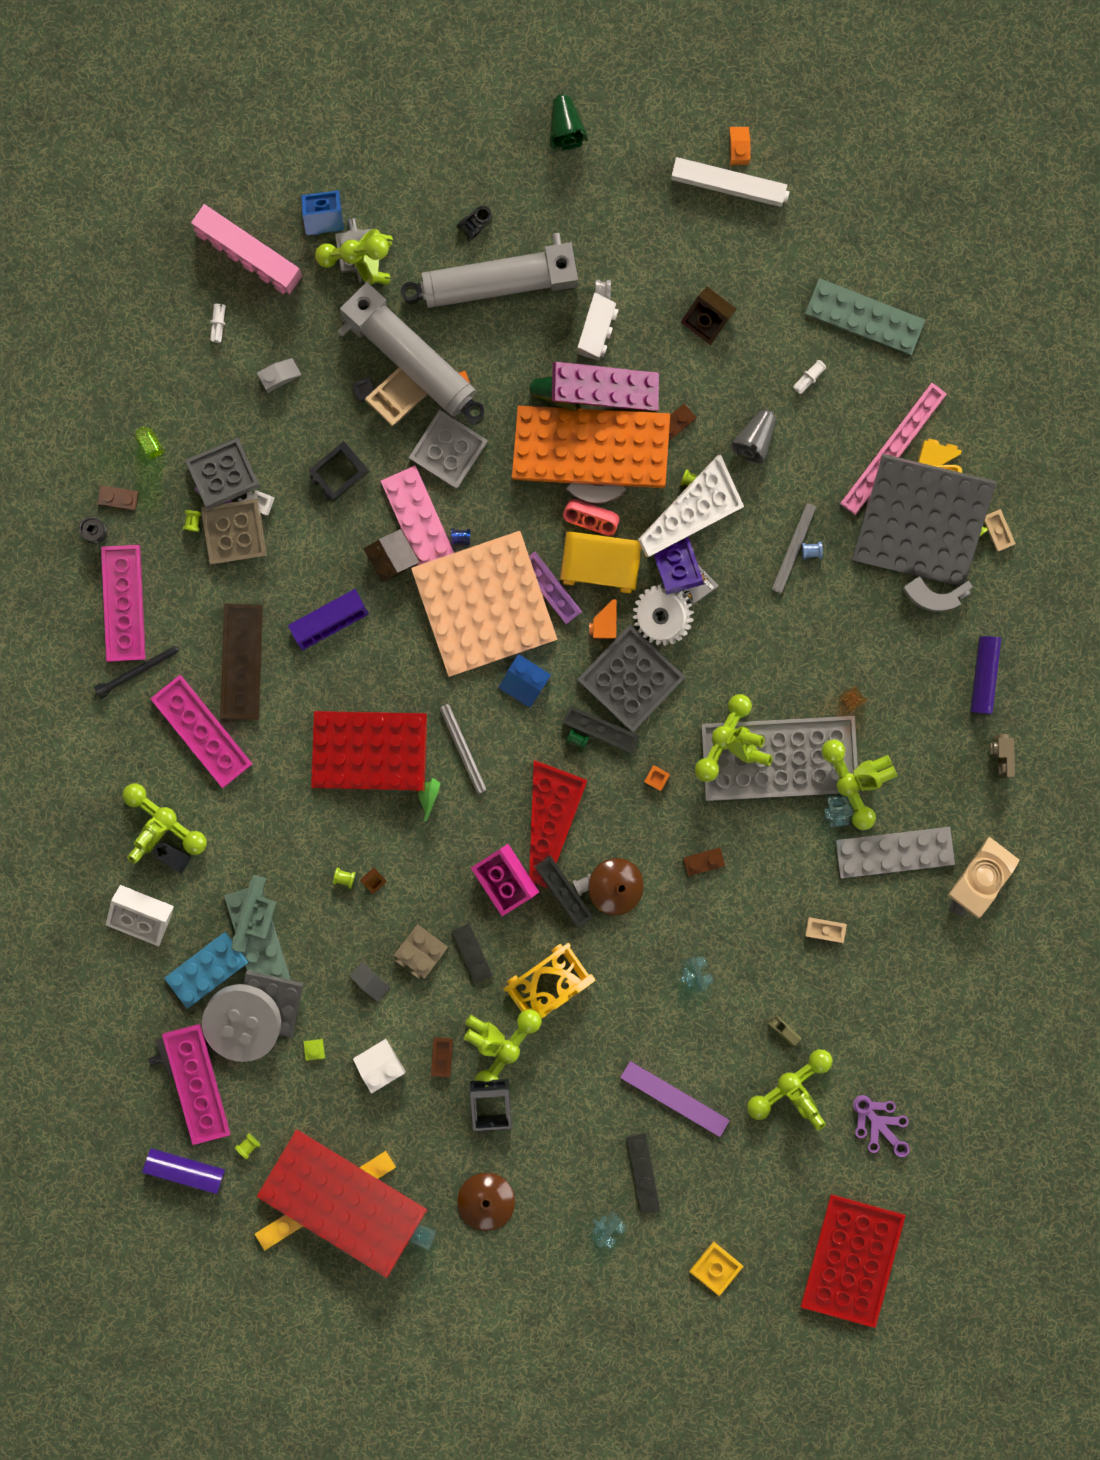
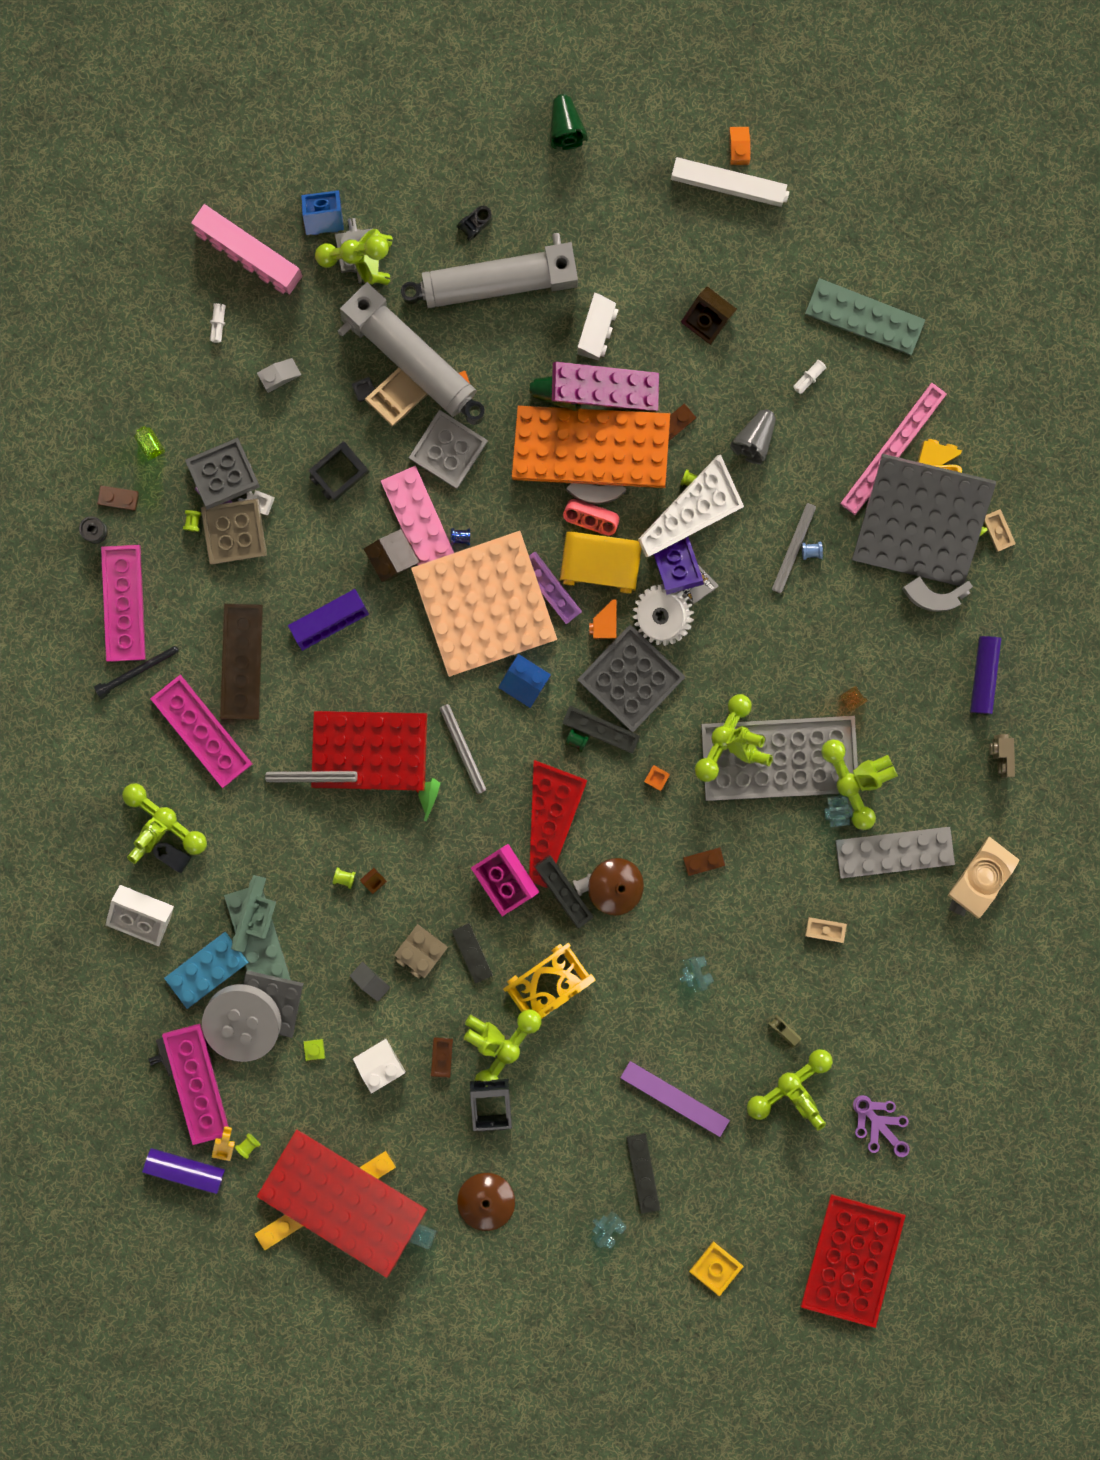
(223, 1147): none -> yellow plate
(323, 776): none -> light grey axle
(603, 288): light grey wheel -> none

